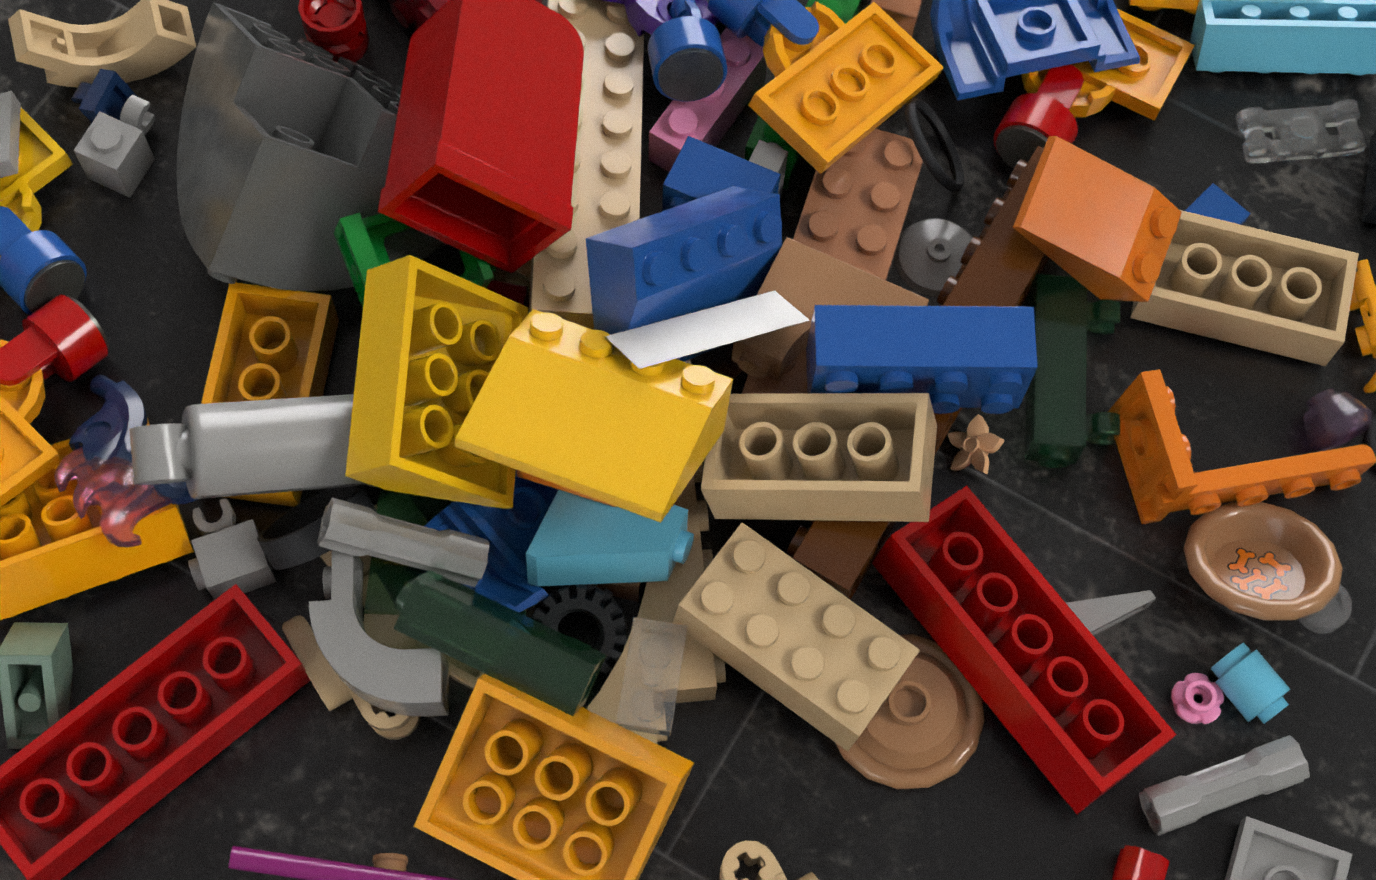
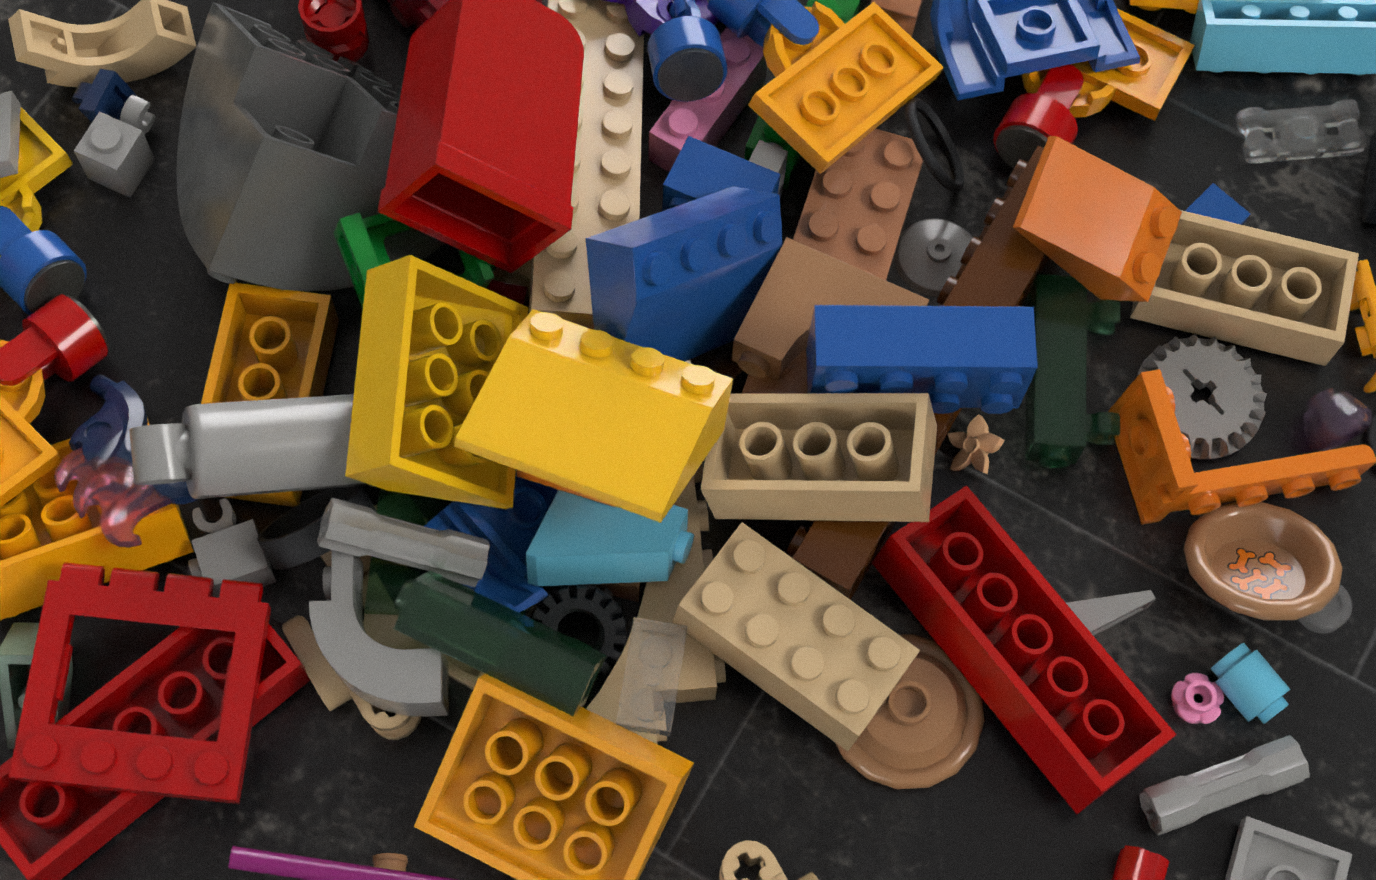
(136, 760): none -> red hinge
(706, 329): white sticker -> none
(1235, 399): none -> light grey gear

